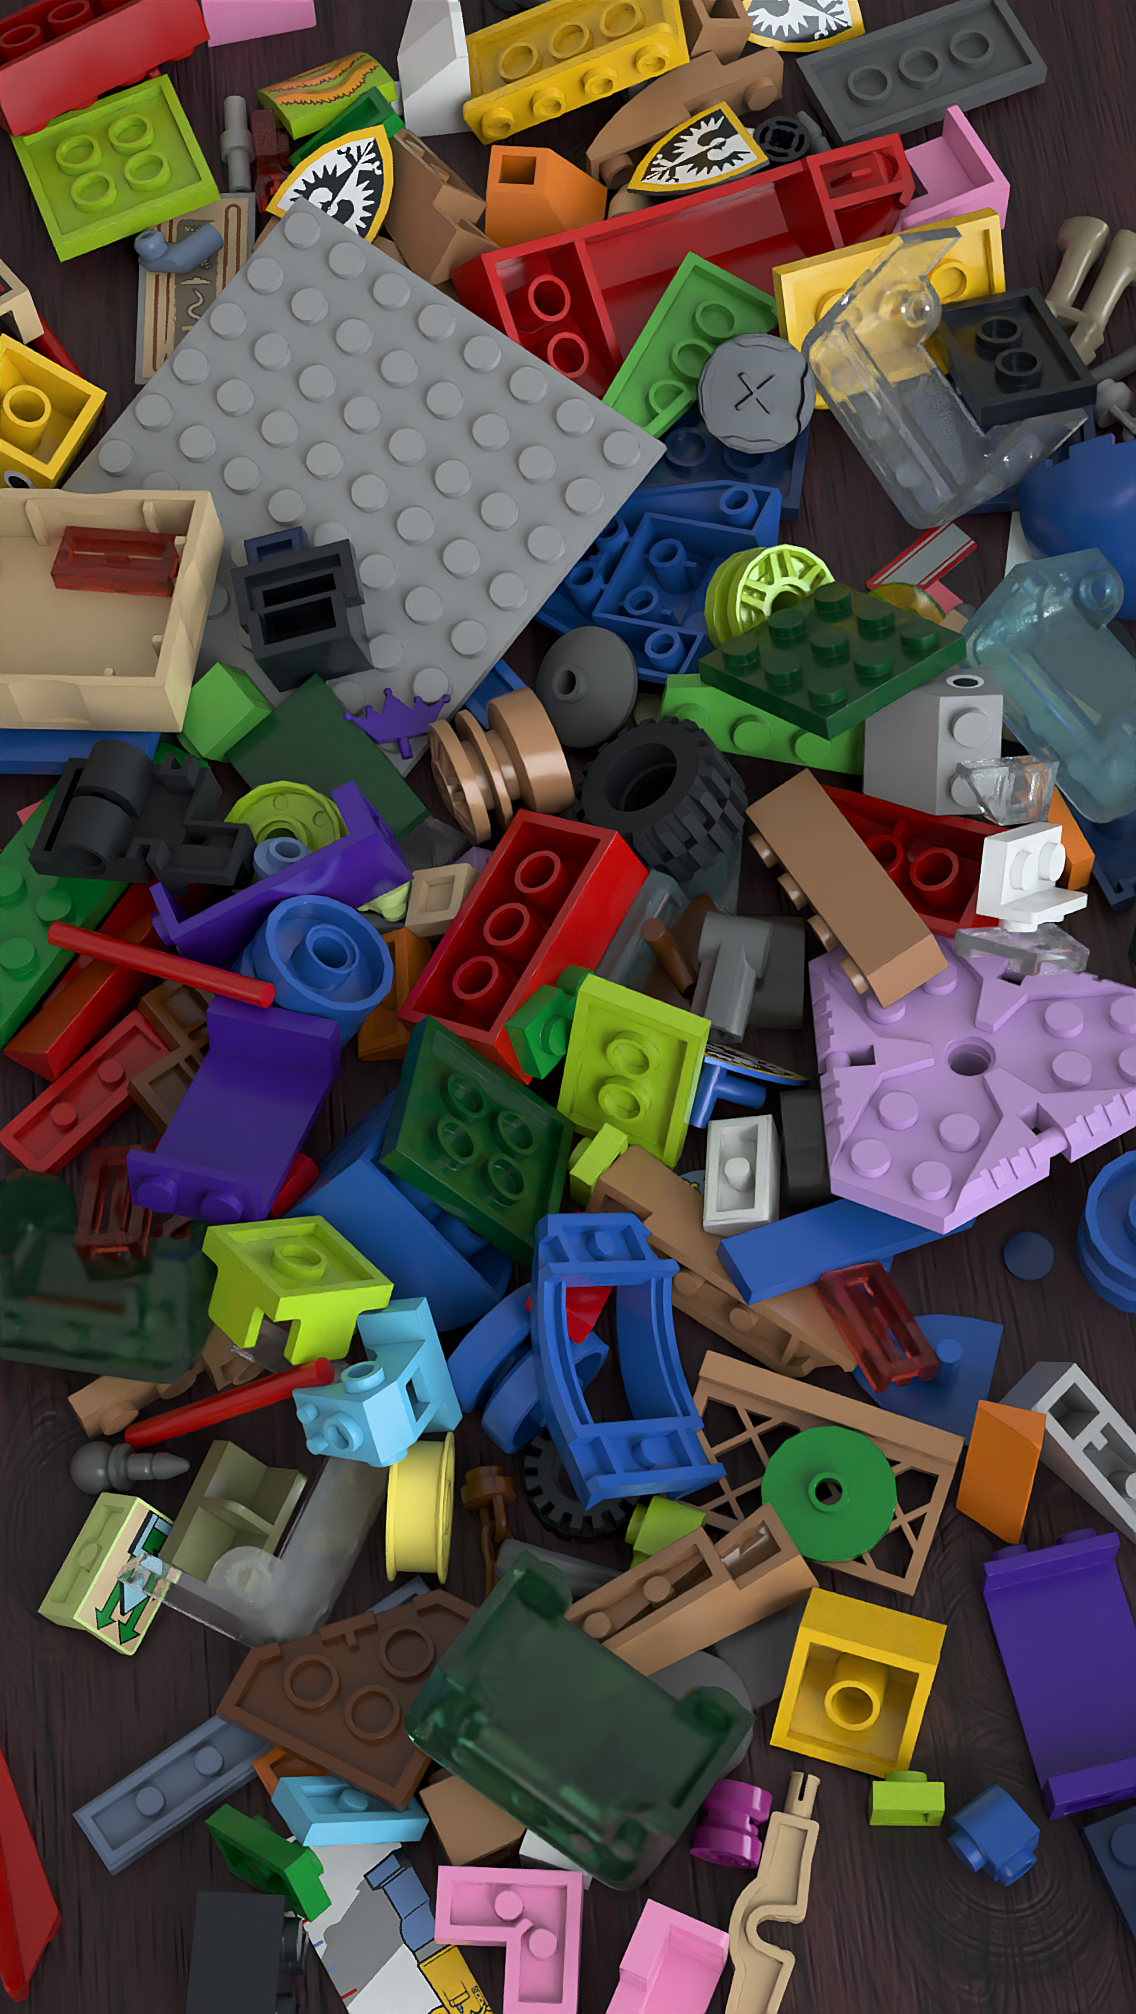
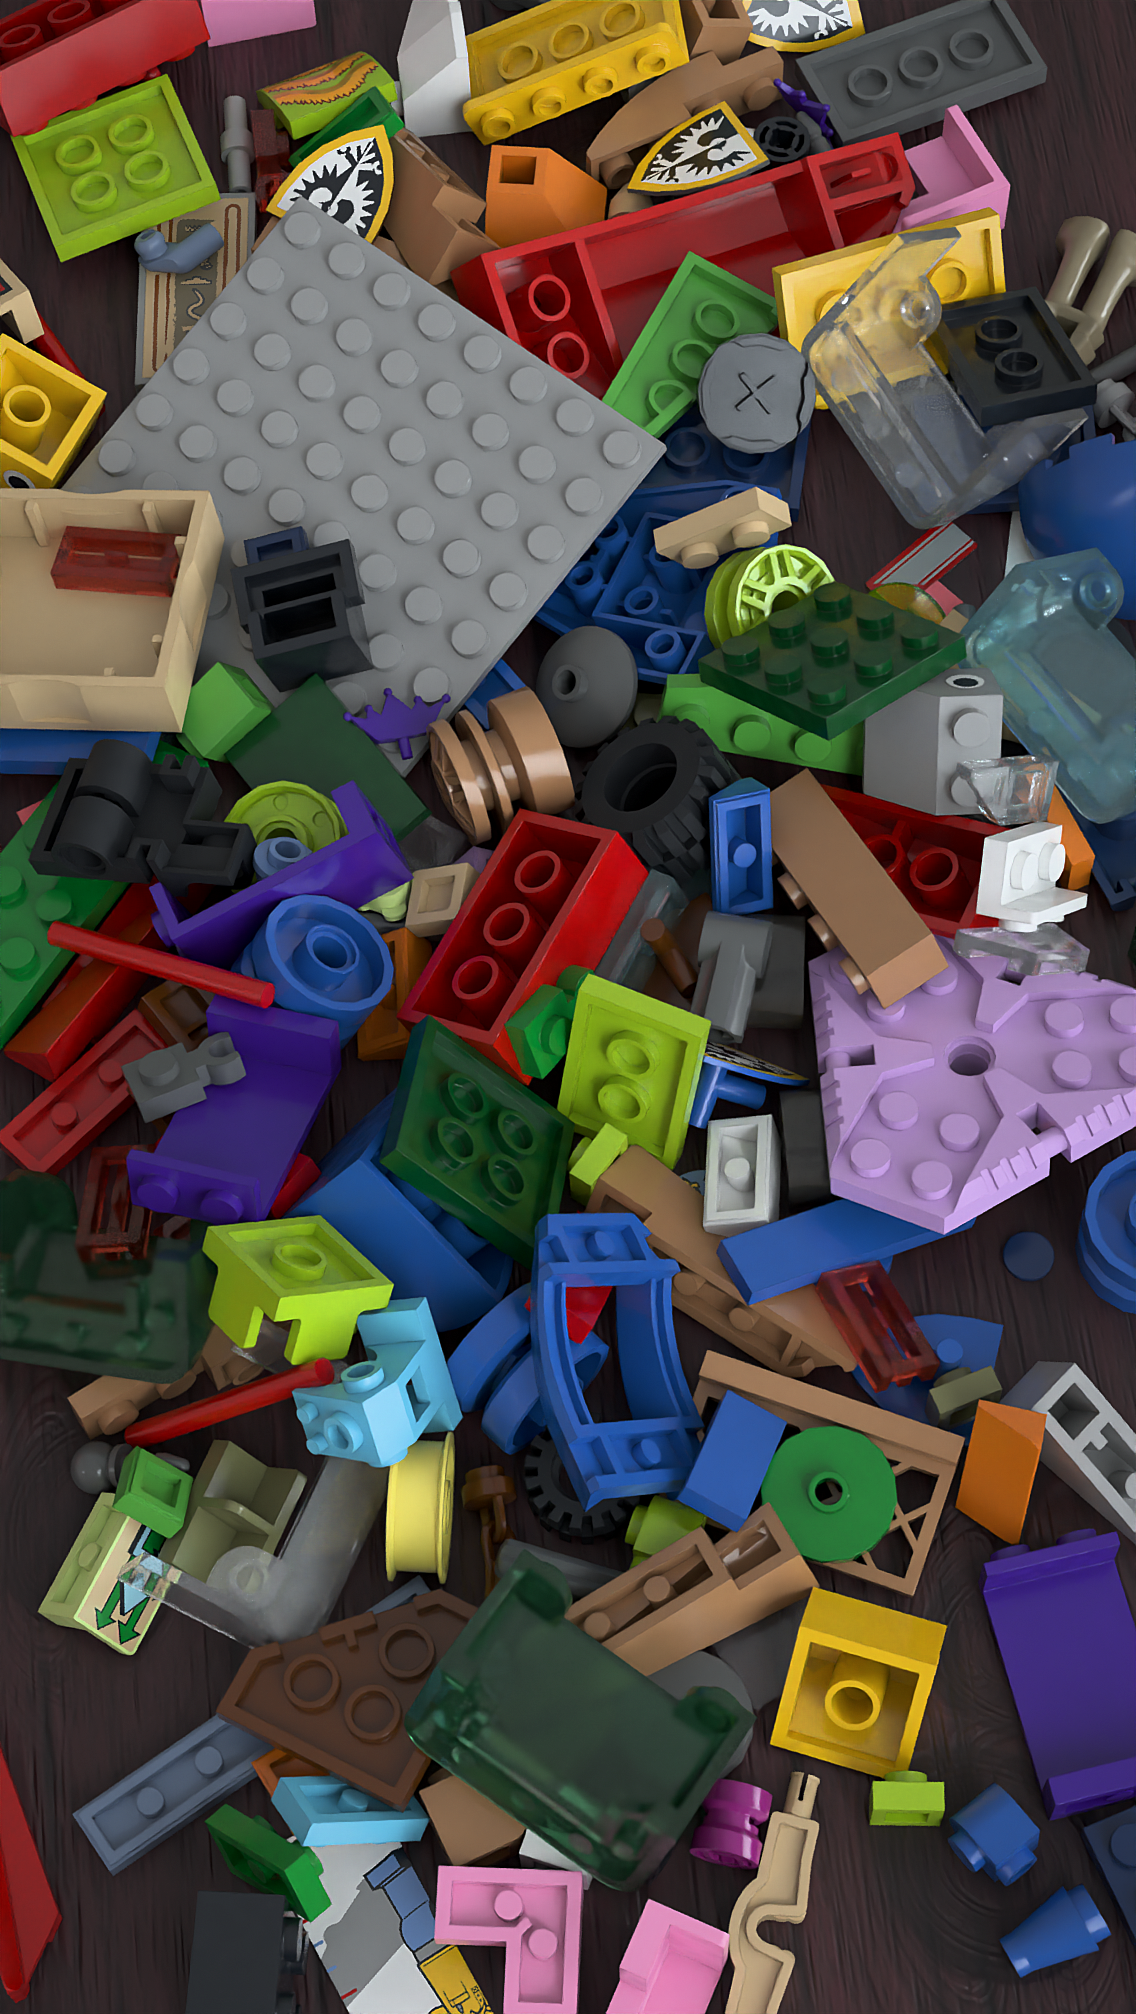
(153, 1492): none -> bright green tile
(175, 1079): none -> dark grey plate
(722, 527): none -> tan plate
(732, 1461): none -> blue tile
(741, 848): none -> blue slope
(799, 102): none -> dark purple piece
(958, 1394): none -> olive plate
(1056, 1931): none -> blue cone

